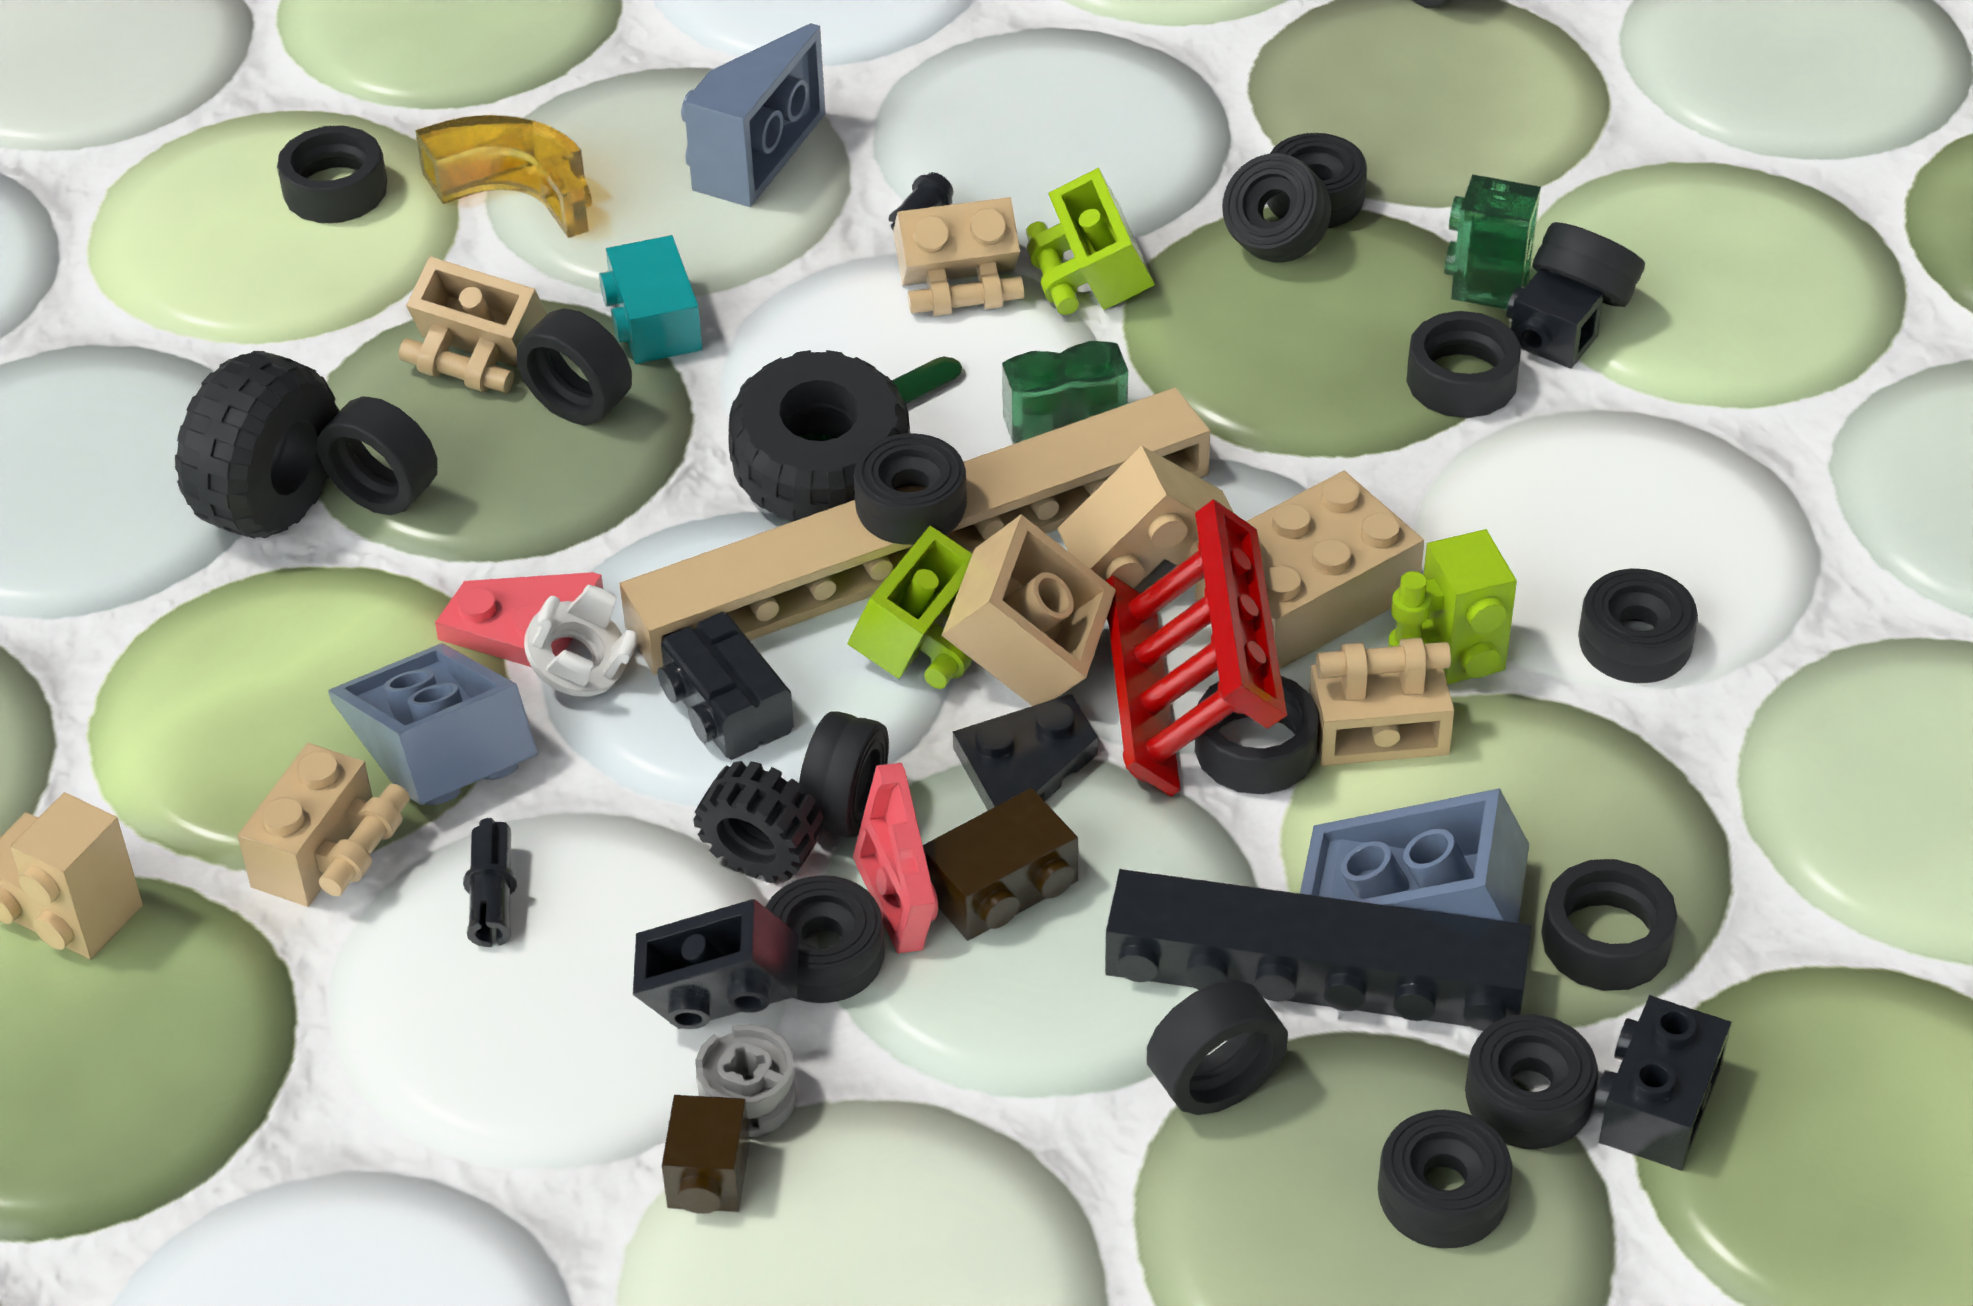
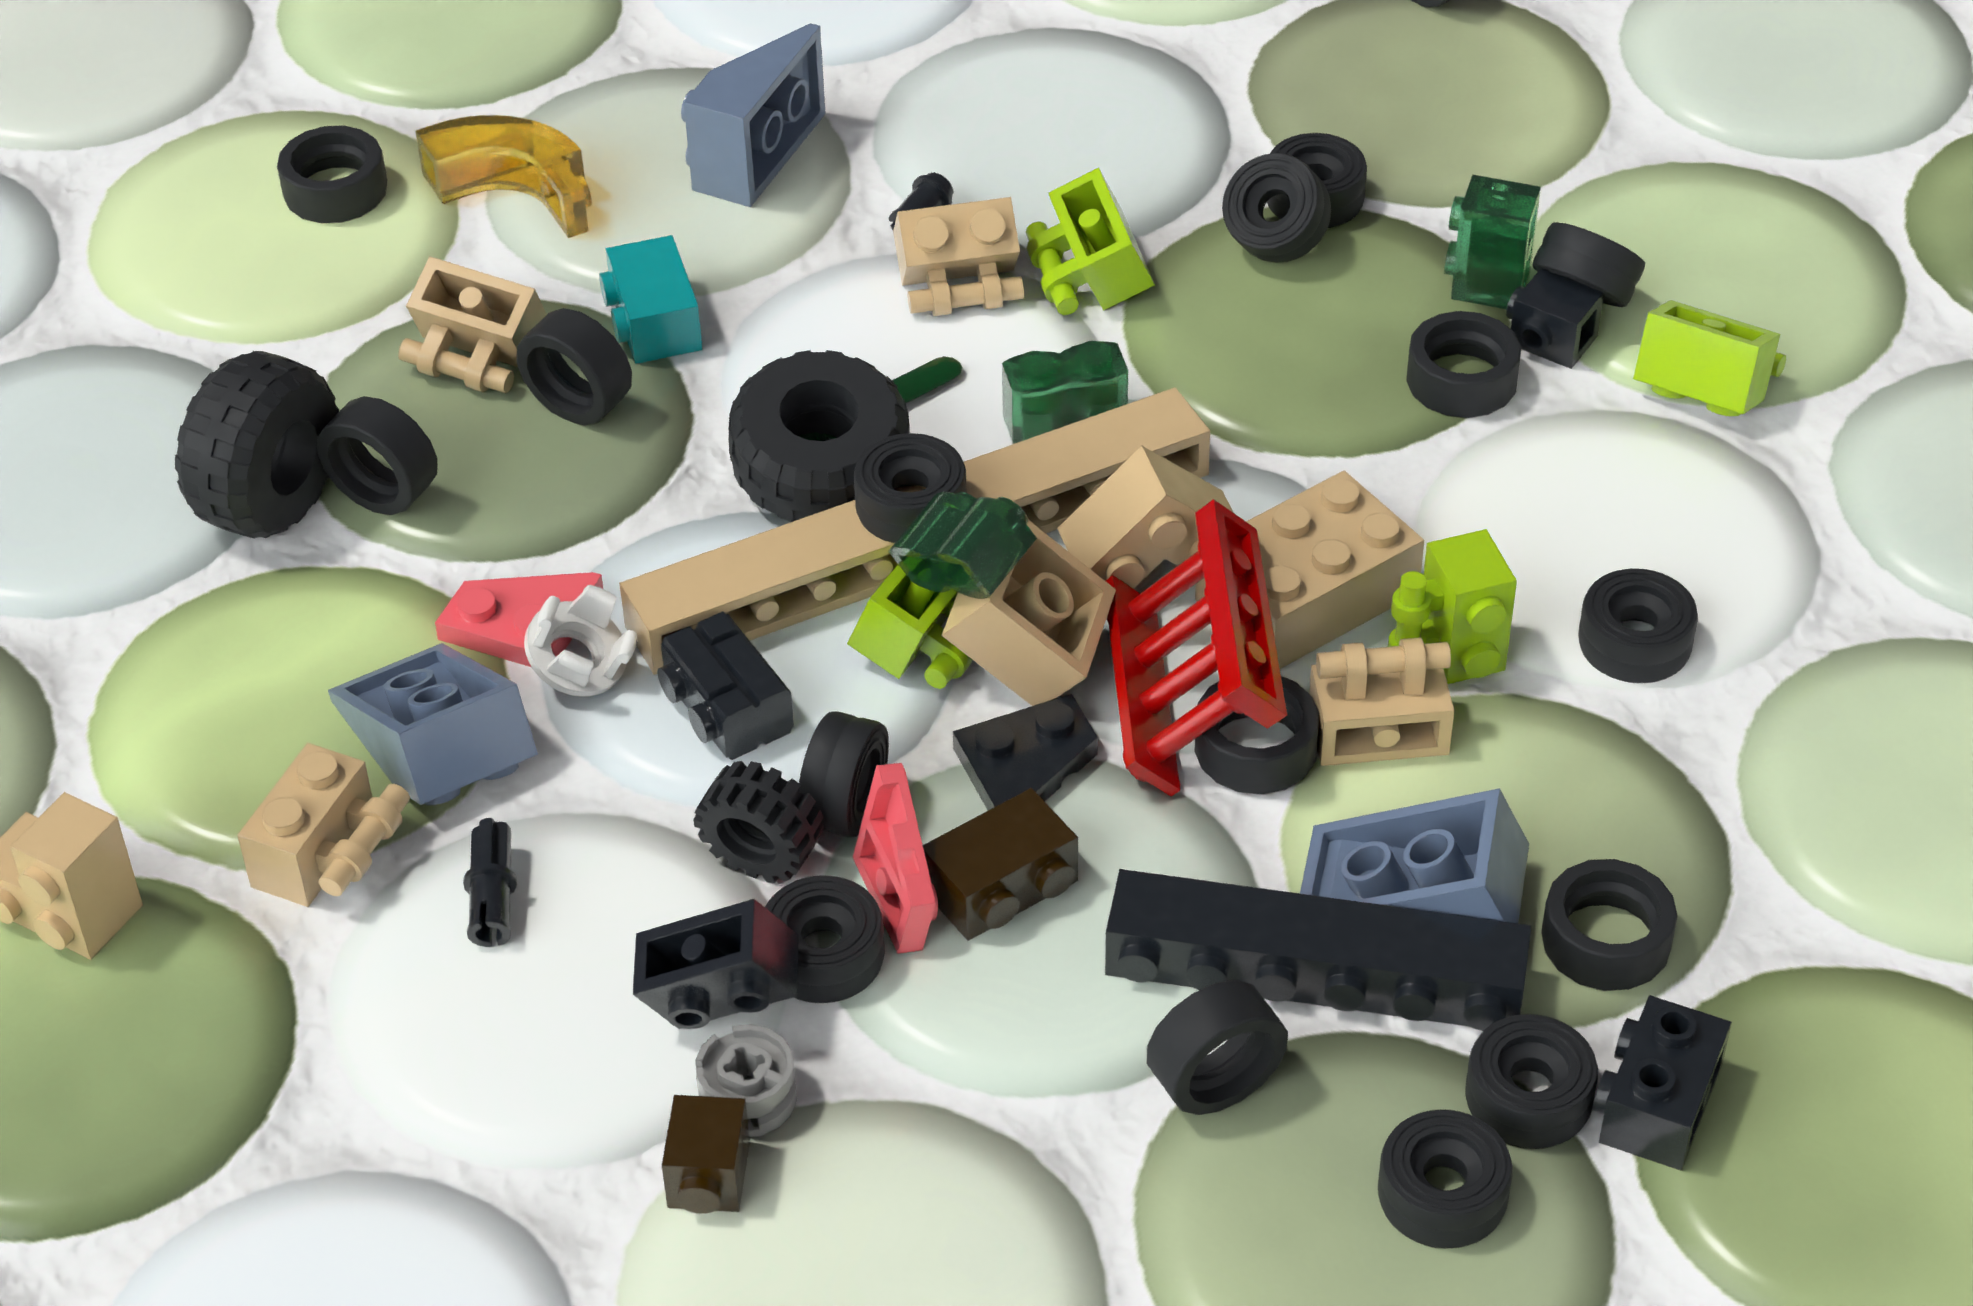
(963, 543): none -> clear green brick
(1707, 358): none -> lime brick

